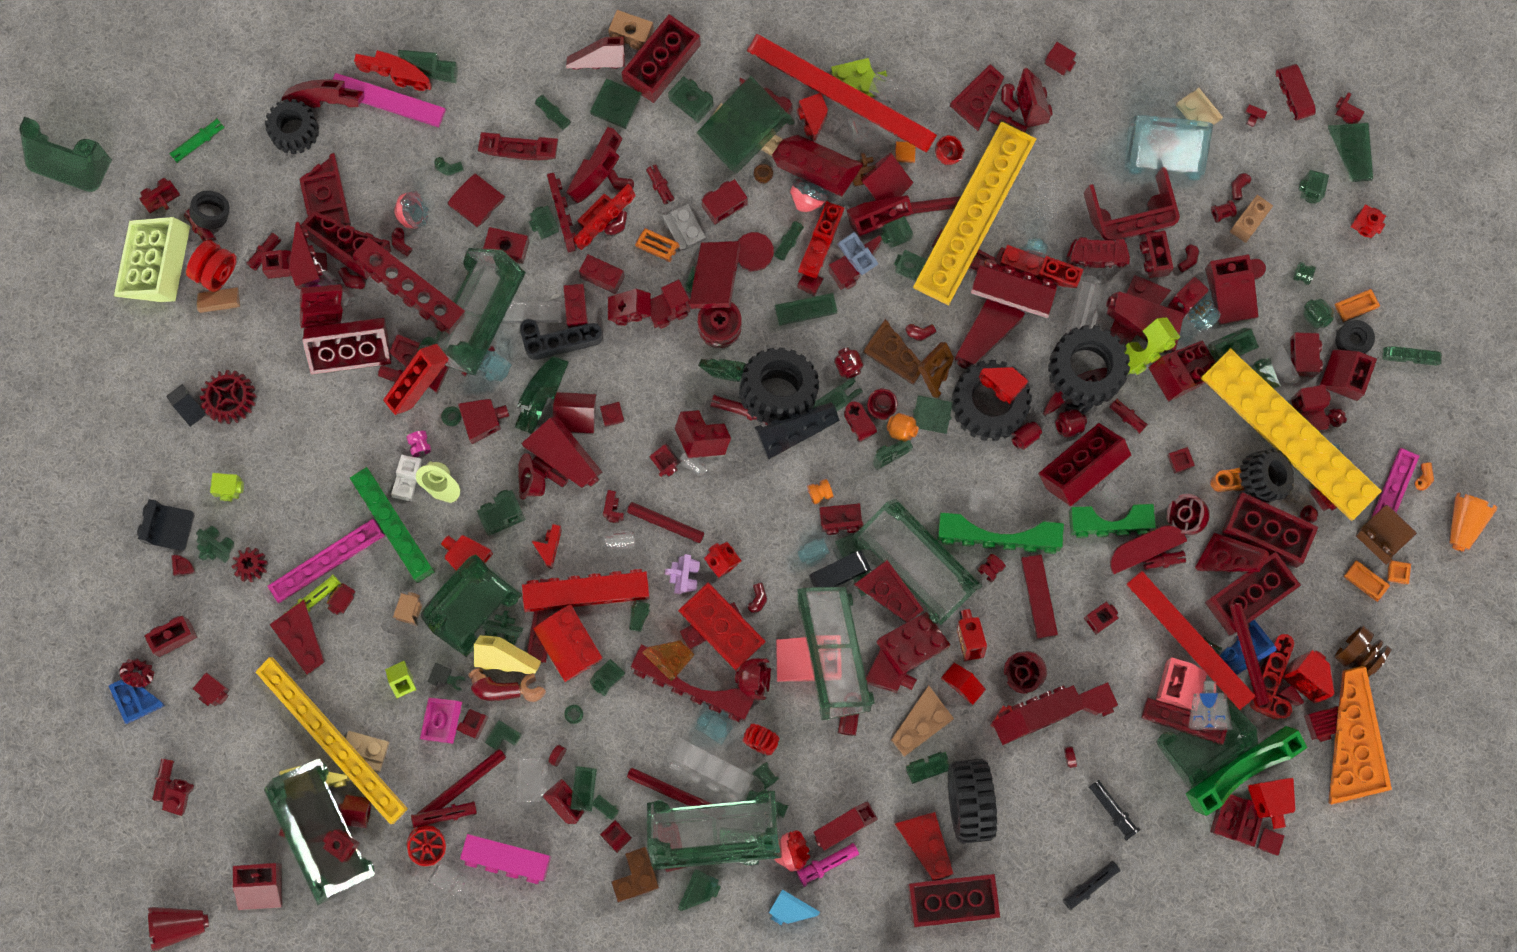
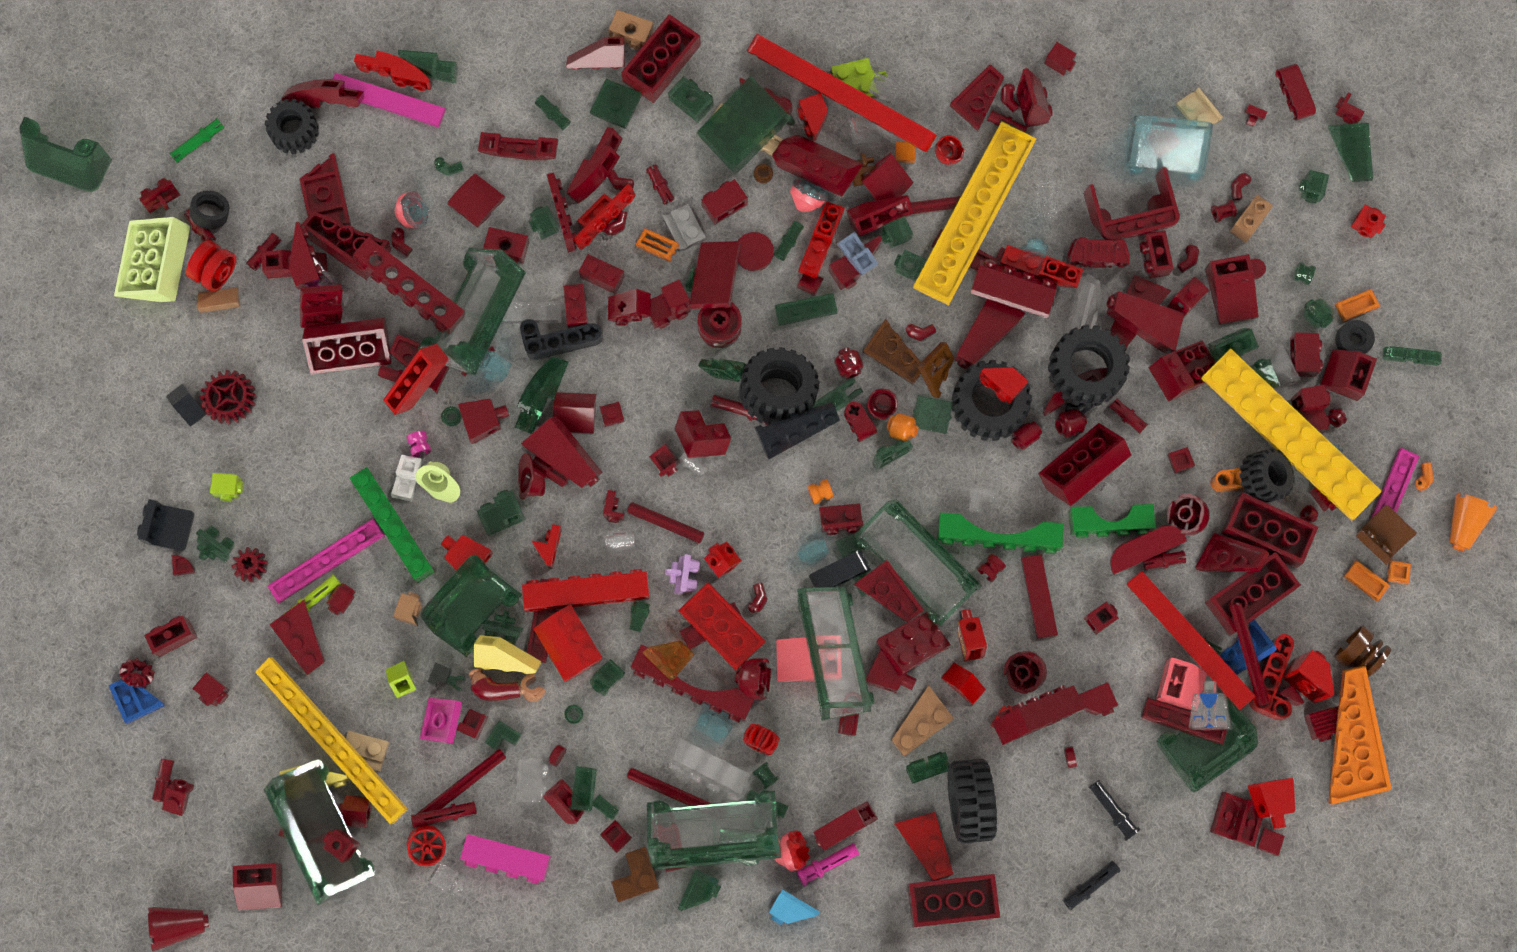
(351, 281): dark red arm -> none
(1160, 337): lime arch -> none
(1204, 315): clear light blue wheel -> none
(1218, 787): green arch -> none

